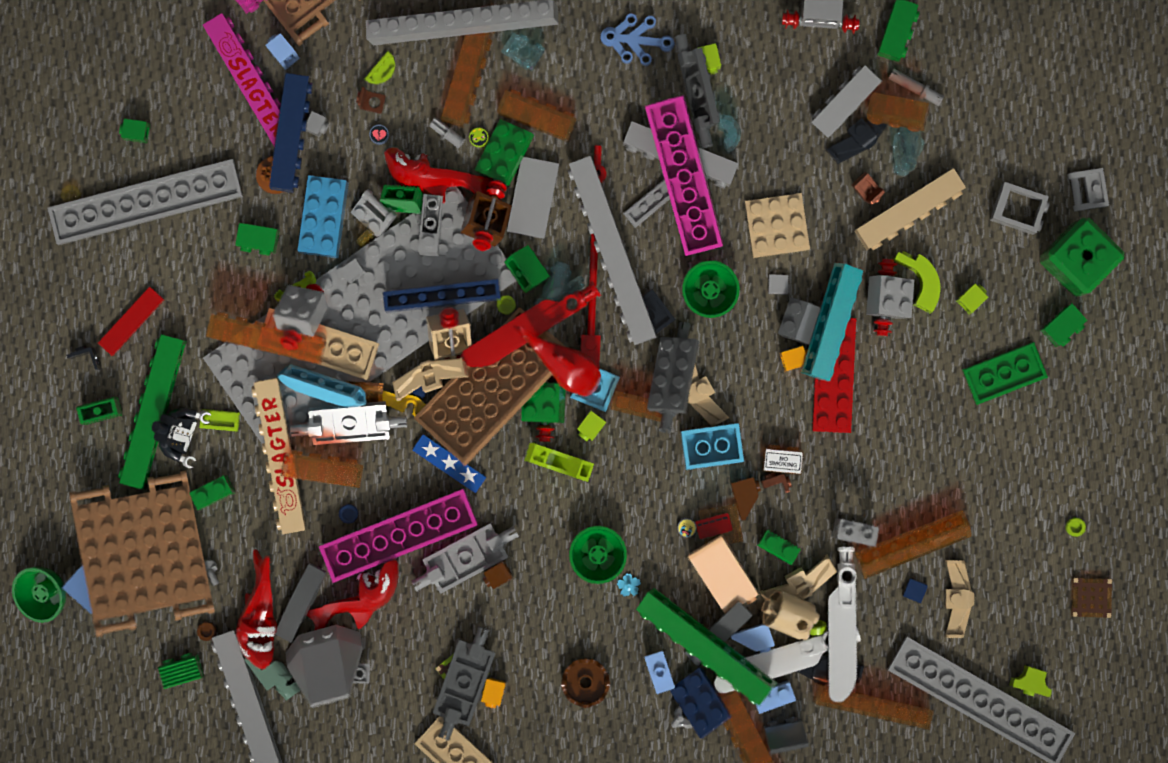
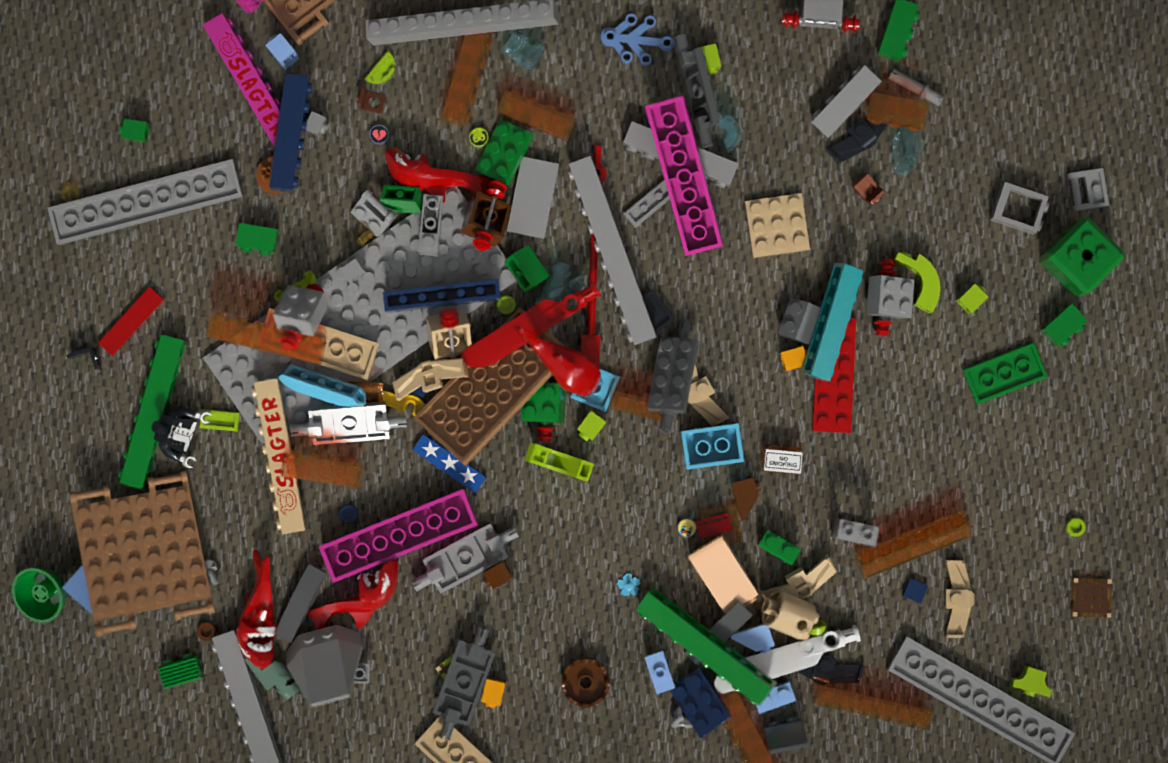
(99, 411): green brick -> none
(212, 492): green brick -> none
(323, 216): dark azure brick -> none
(447, 132): light grey axle -> none
(588, 564): green piece -> none
(720, 280): green piece -> none
(771, 480): copper bracket -> none
(778, 284): light grey tile -> none
(842, 630): white piece -> none
(910, 209): tan brick -> none

